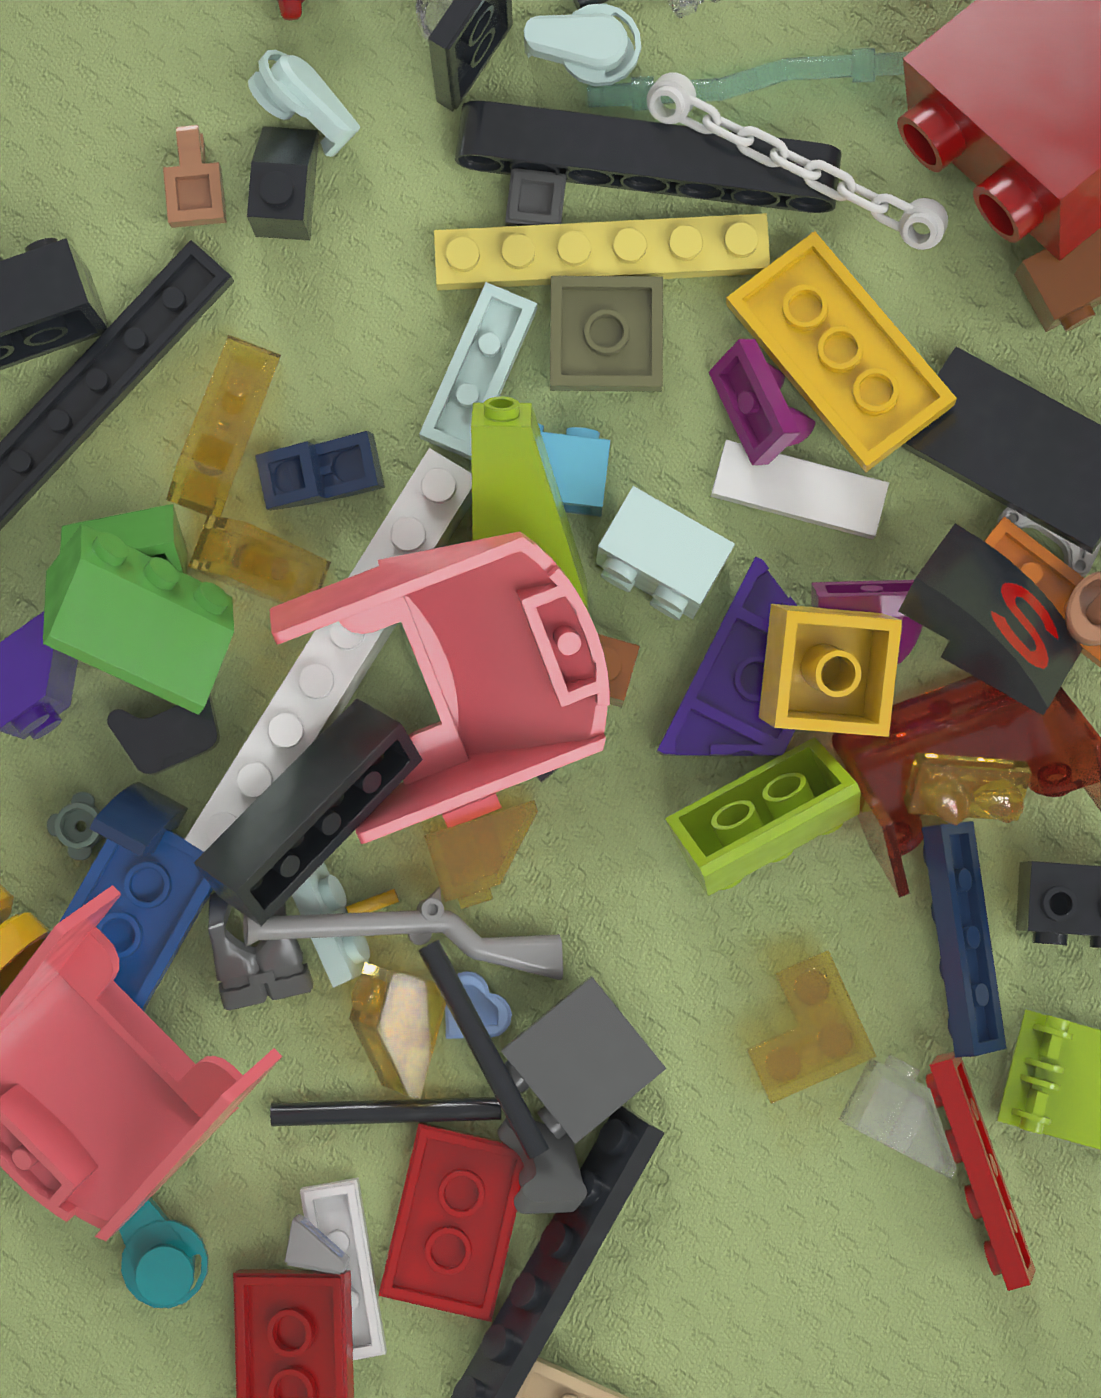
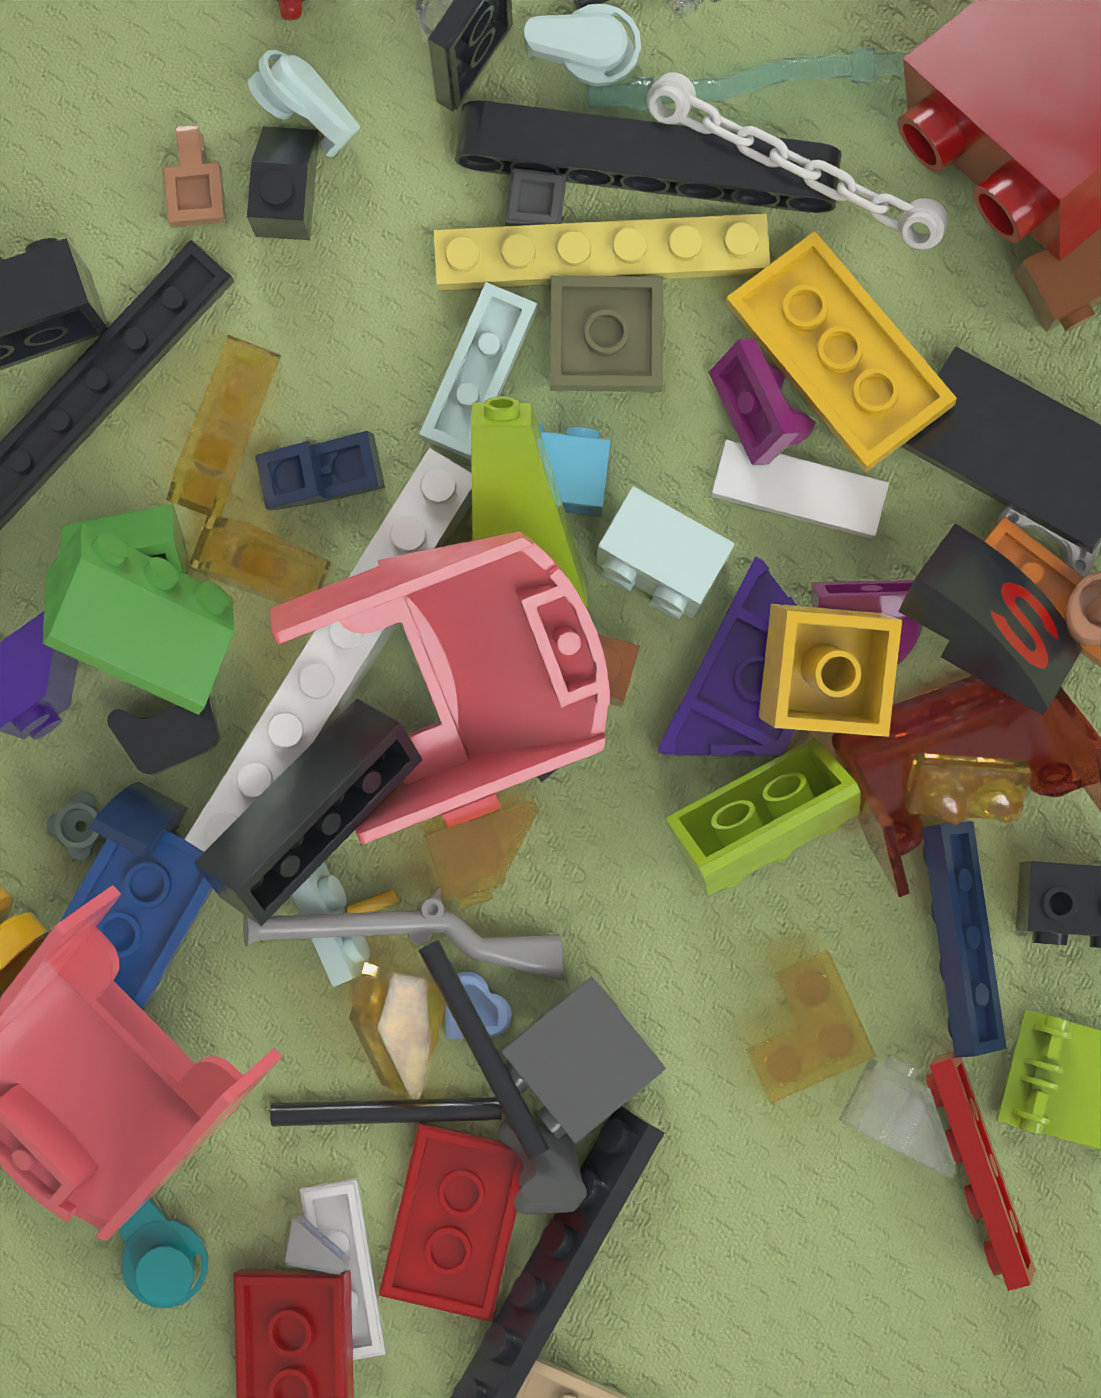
(256, 972): dark grey piece -> none

